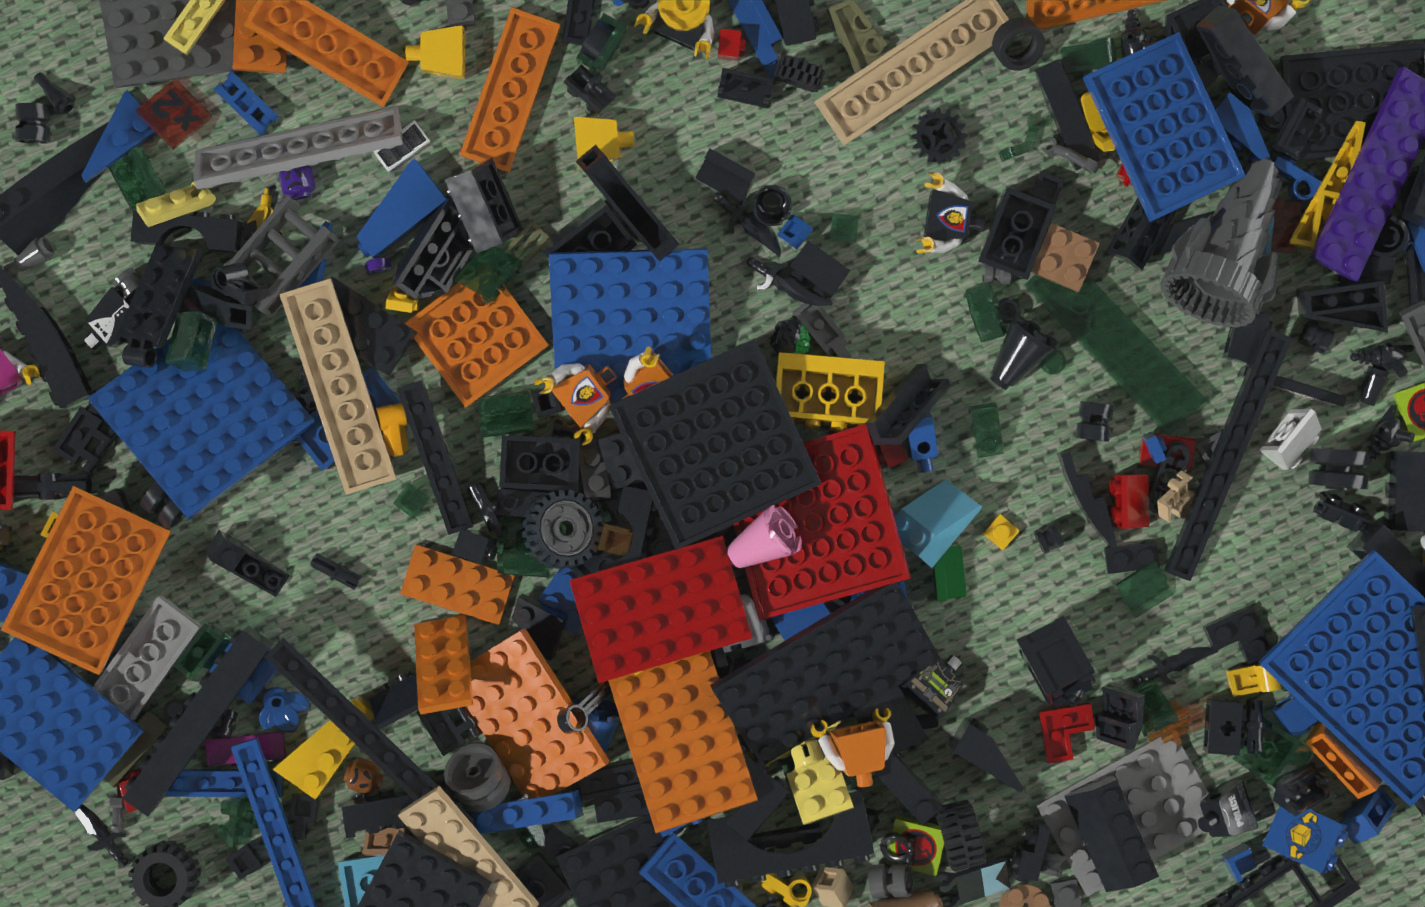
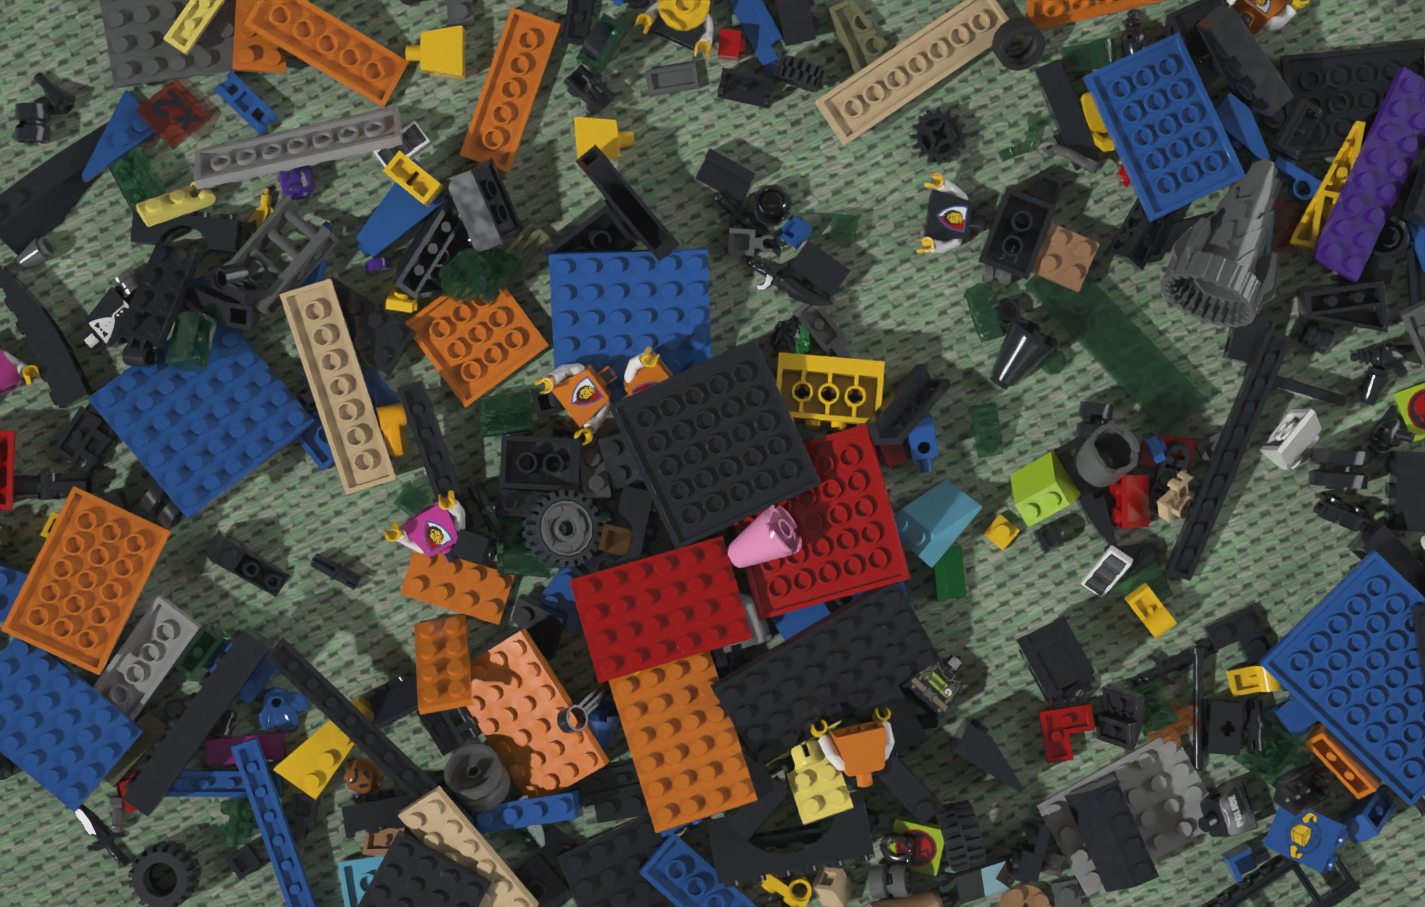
(413, 179): none -> yellow brick
(432, 528): none -> torso
(452, 276): none -> clear green plate
(672, 79): none -> dark grey tile
(744, 241): none -> dark grey plate
(1042, 489): none -> lime slope
(1106, 571): none -> tile
(1107, 455): none -> dark grey cylinder
(1150, 611): none -> yellow plate
(1198, 704): none -> black bar

